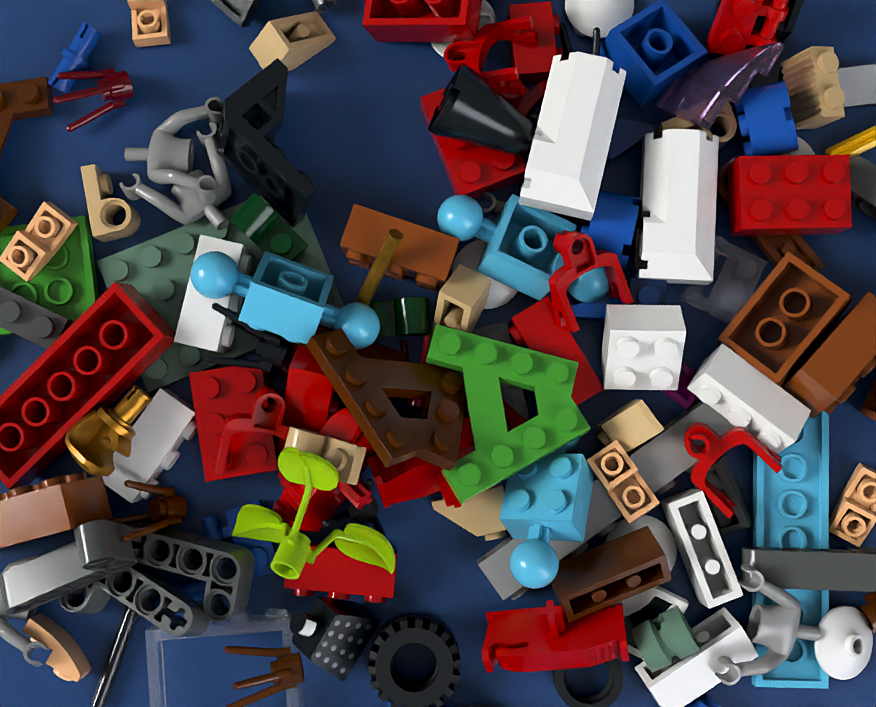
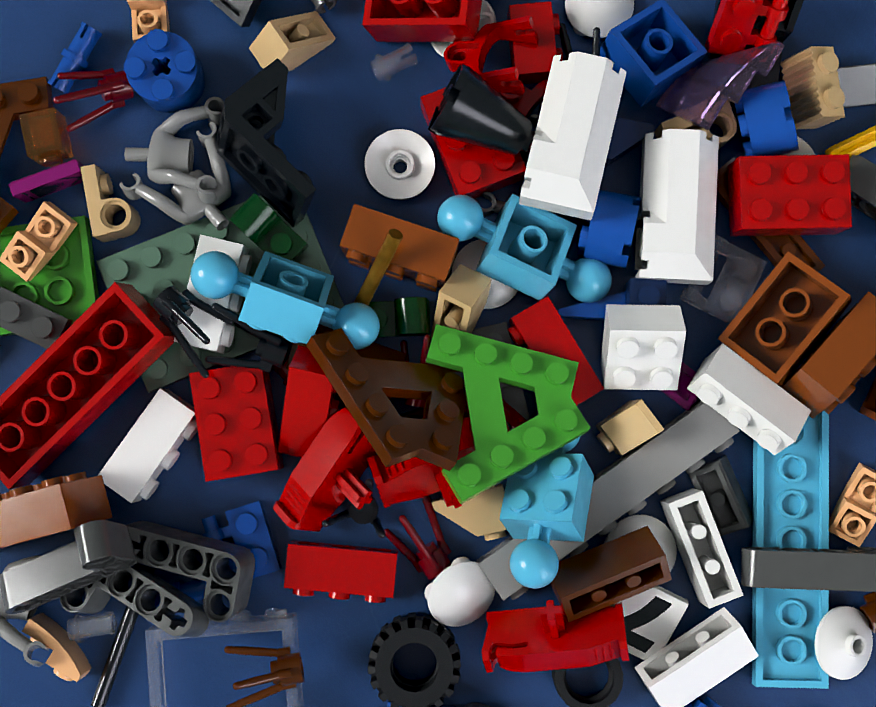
(46, 137): none -> clear orange brick
(47, 181): none -> magenta tile
(91, 626): none -> clear pin
(105, 431): pearl gold piece -> none
(151, 58): none -> blue brick
(166, 509): reddish brown plant -> none
(175, 310): none -> black plant
(261, 420): red piece -> none
(294, 548): lime plant -> none
(333, 633): black torso -> none
(343, 455): tan plate -> none
(391, 63): none -> clear pin
(396, 147): none -> white dish
(429, 558): none -> dark red plant
(459, 593): none -> white dish
(579, 258): red piece -> none
(622, 482): light nougat slope -> none
(665, 639): sand green wheel -> none
(715, 447): red piece -> none
(770, 626): light grey piece -> none

